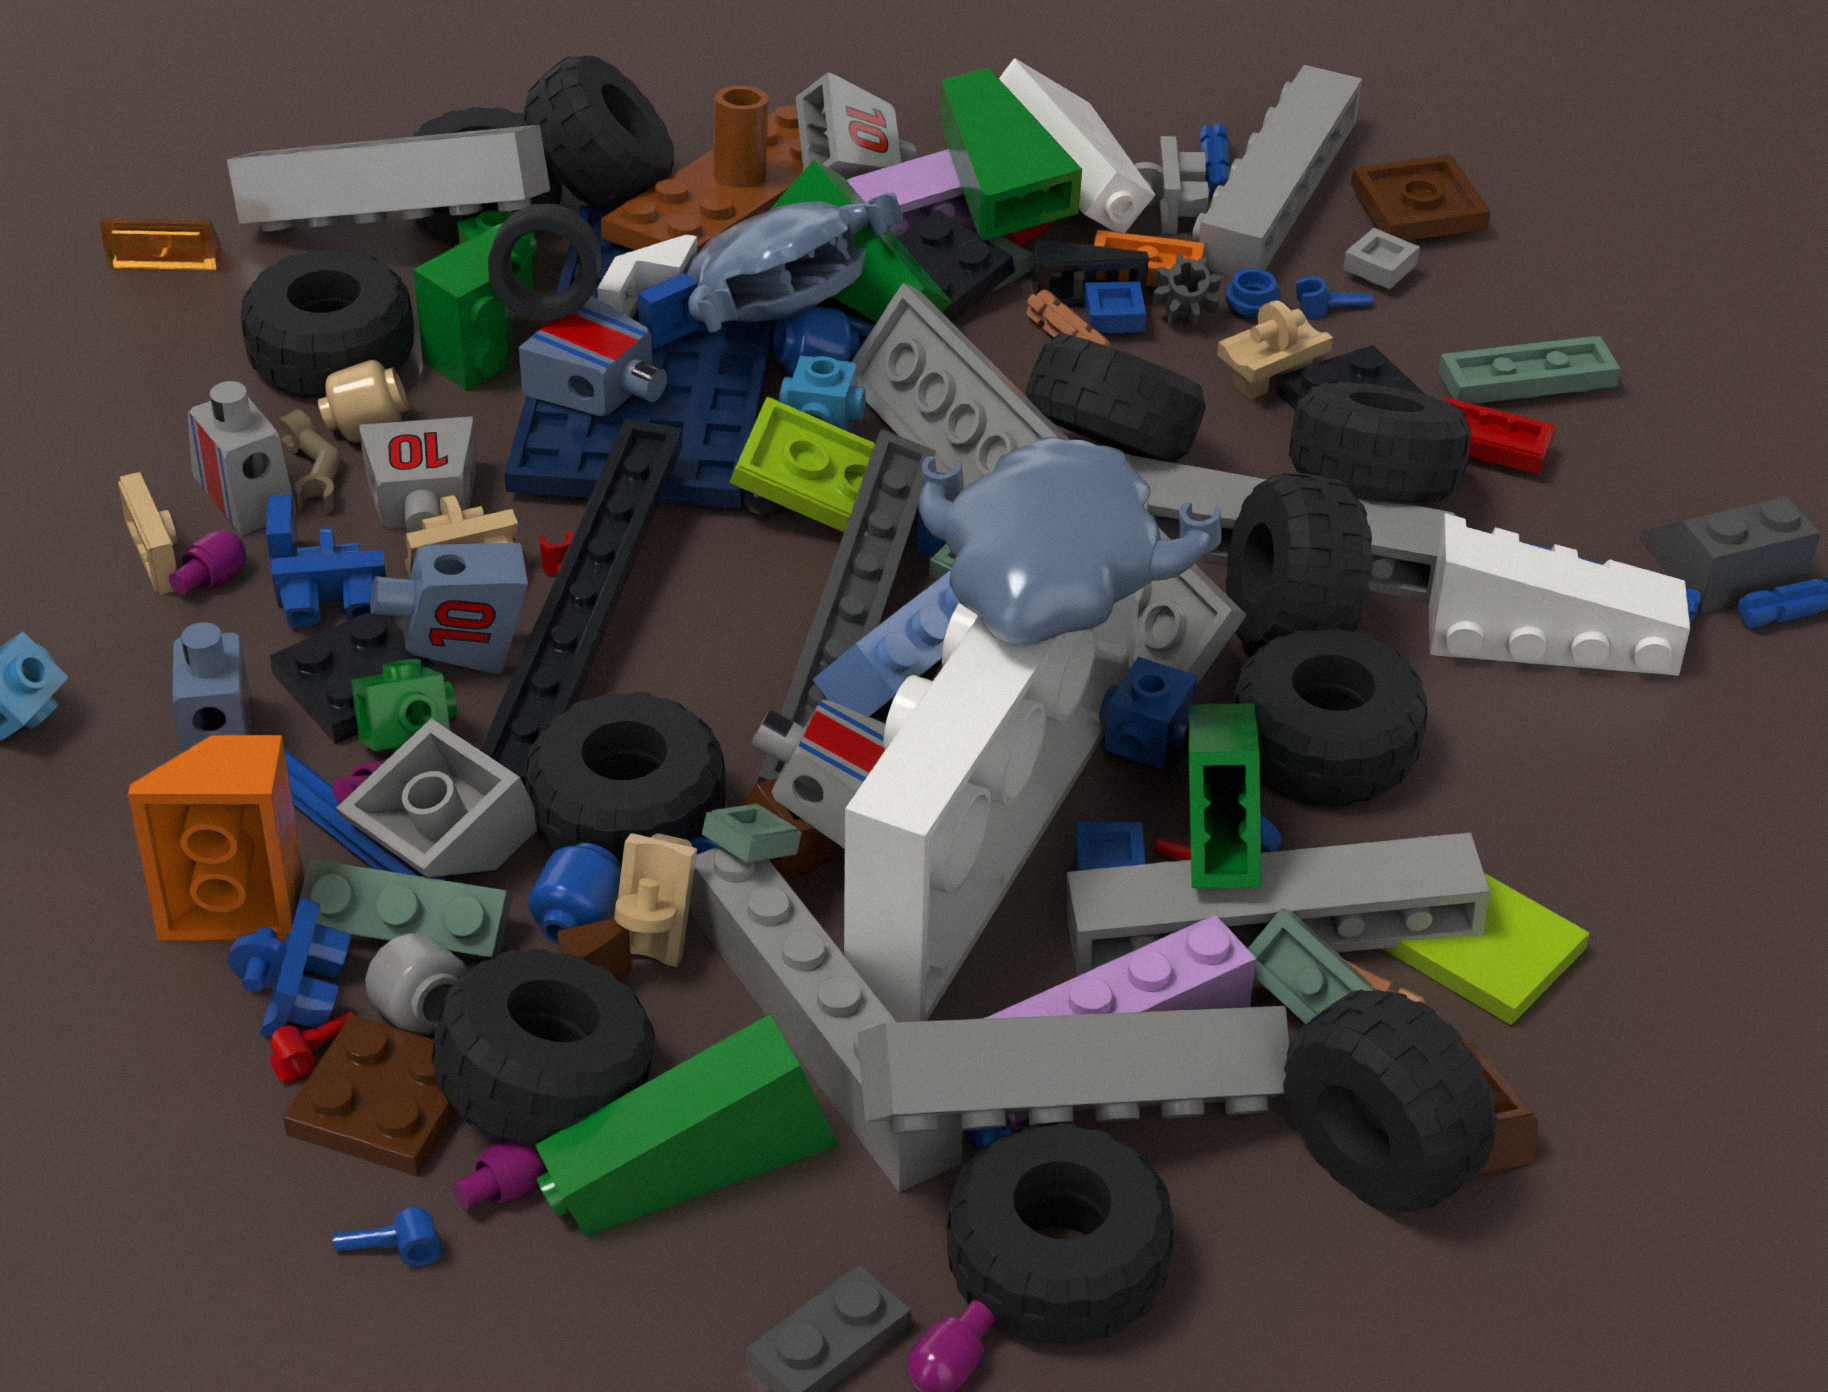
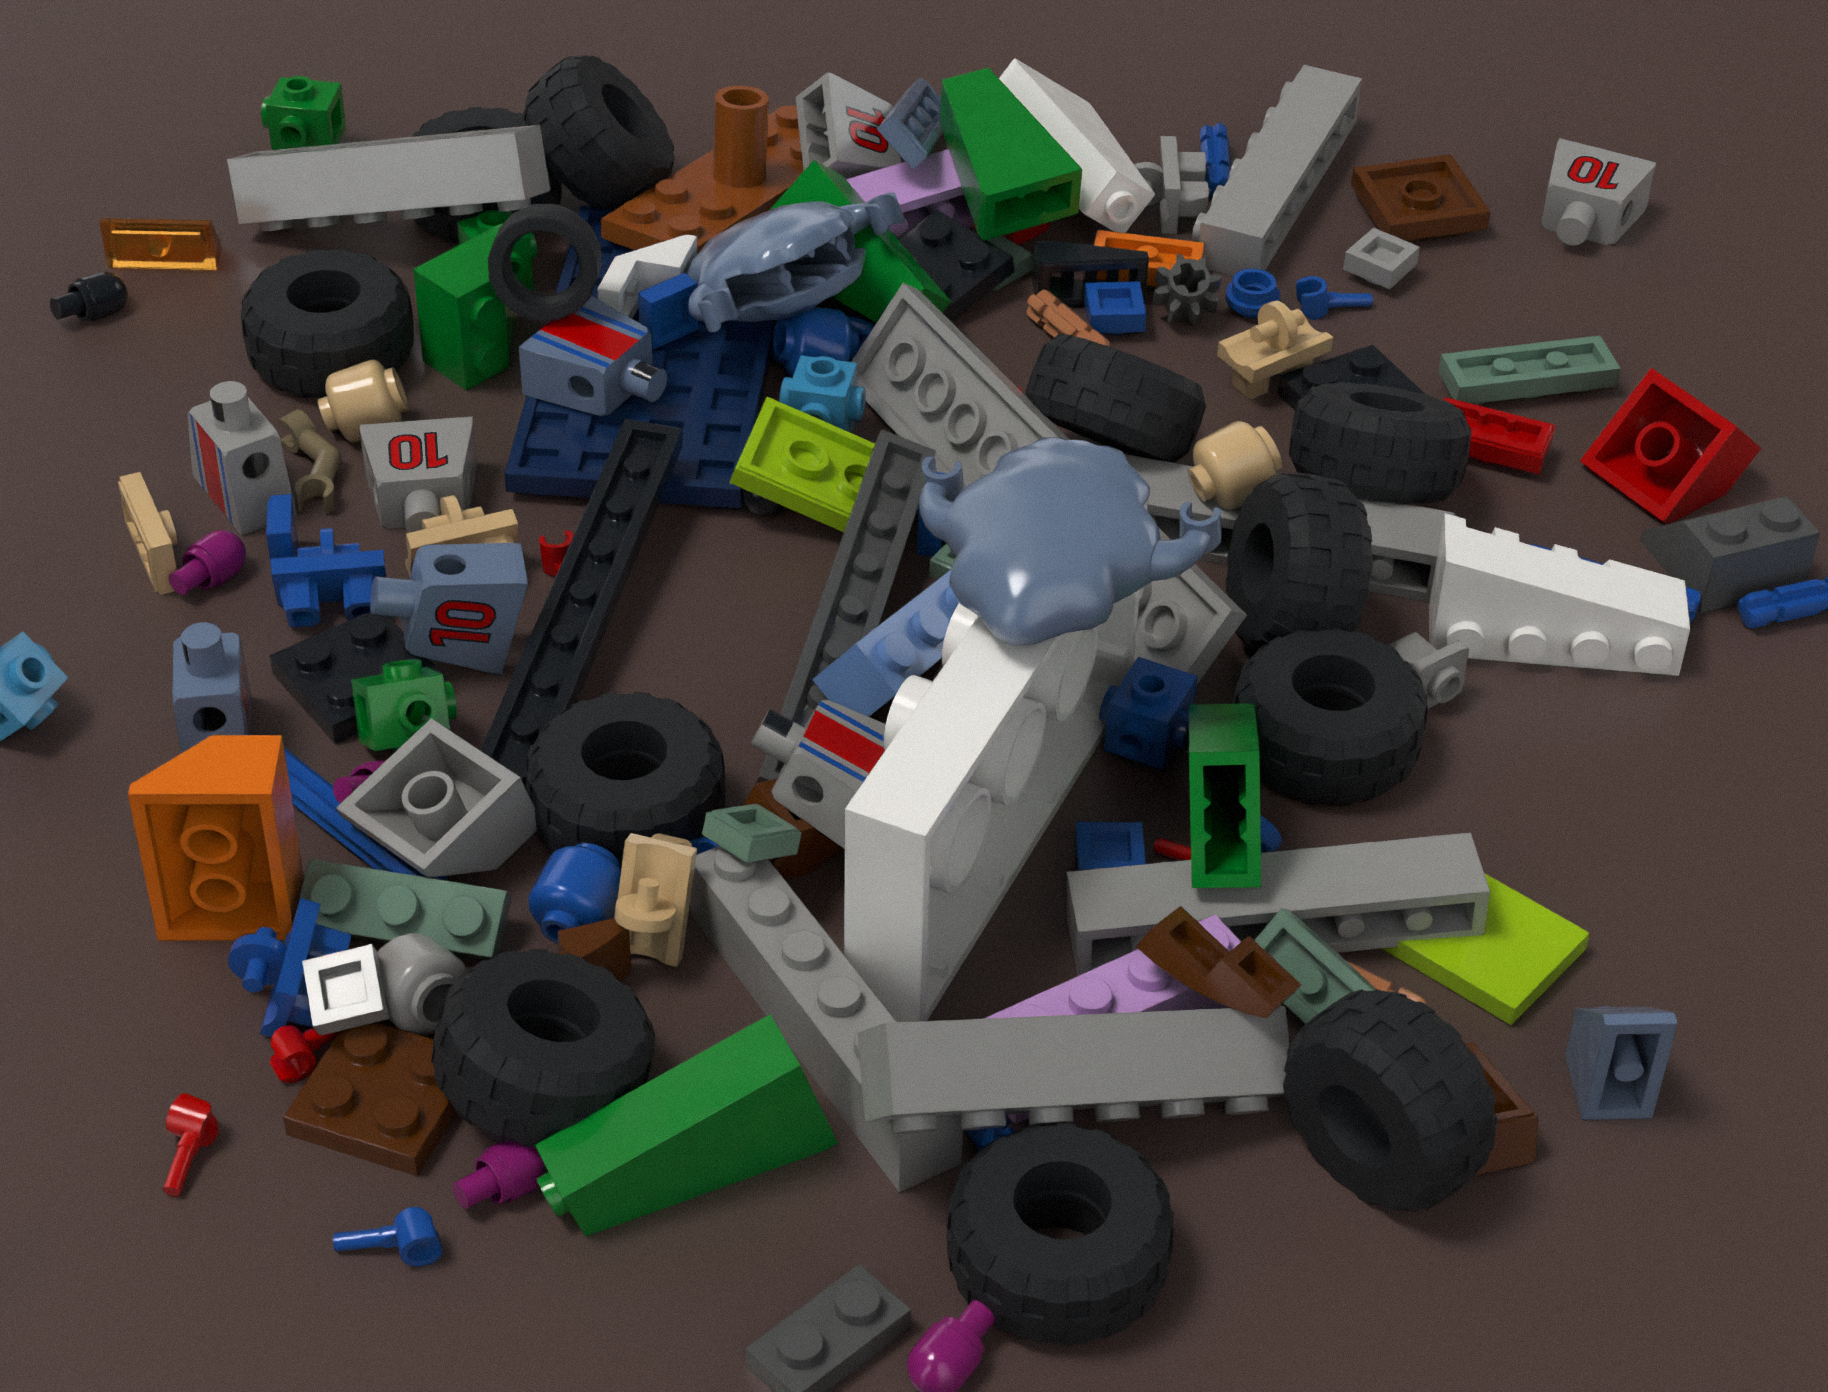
(91, 297): none -> black cylinder
(196, 1126): none -> red hand
(304, 113): none -> green brick
(345, 989): none -> plate
(914, 123): none -> sand blue tile
(1233, 463): none -> tan head
(1236, 978): none -> reddish brown slope
(1440, 670): none -> light grey bracket
(1595, 193): none -> light grey torso
(1619, 1060): none -> sand blue slope
(1669, 450): none -> red slope

